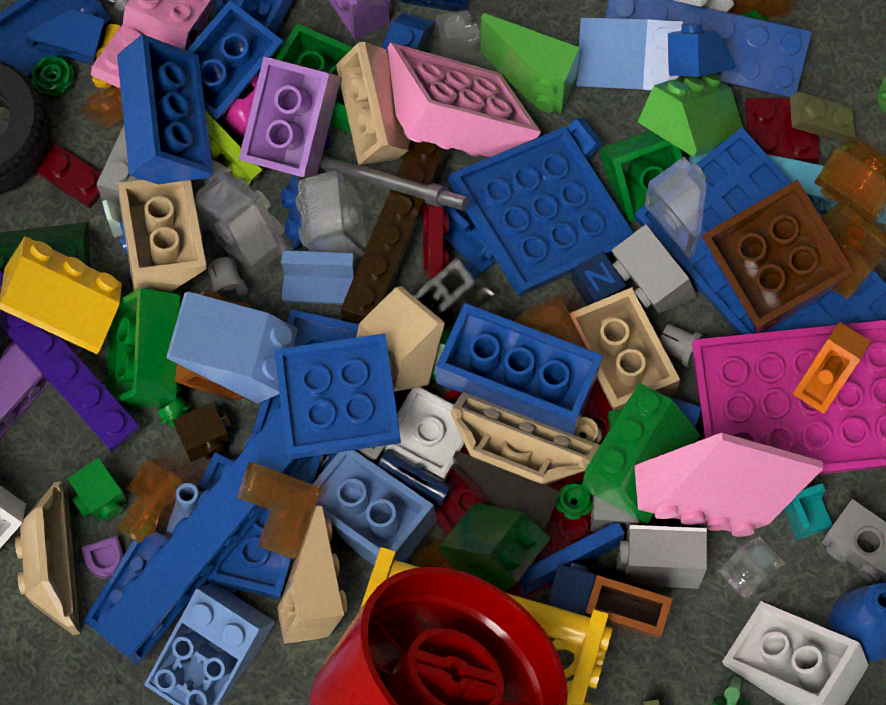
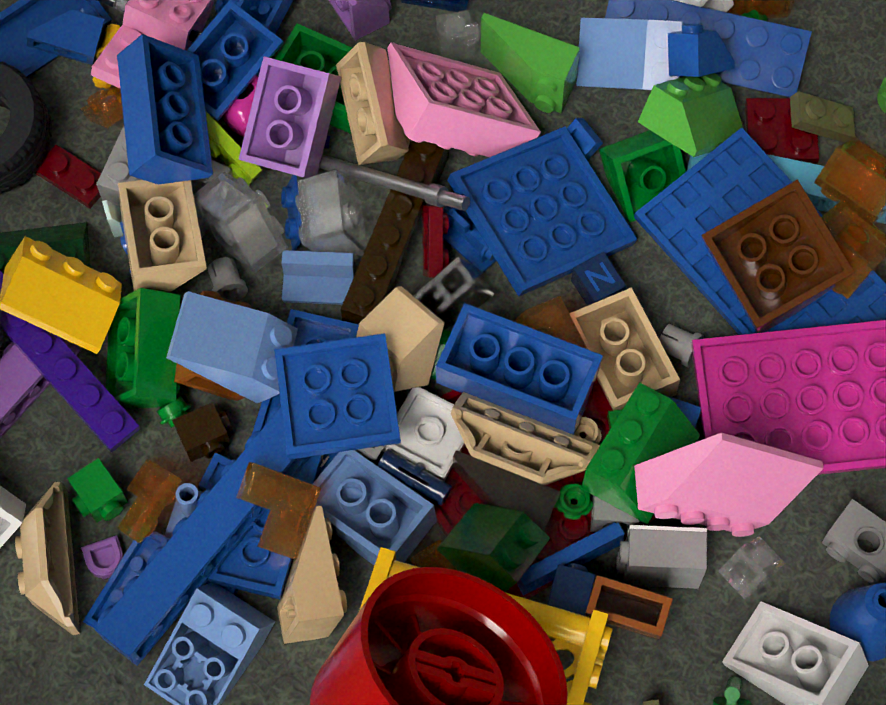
(51, 67): green plate -> none
(409, 32): blue slope -> none
(653, 271): light grey slope -> none
(678, 202): clear slope -> none
(808, 513): teal panel -> none
(831, 367): orange slope -> none

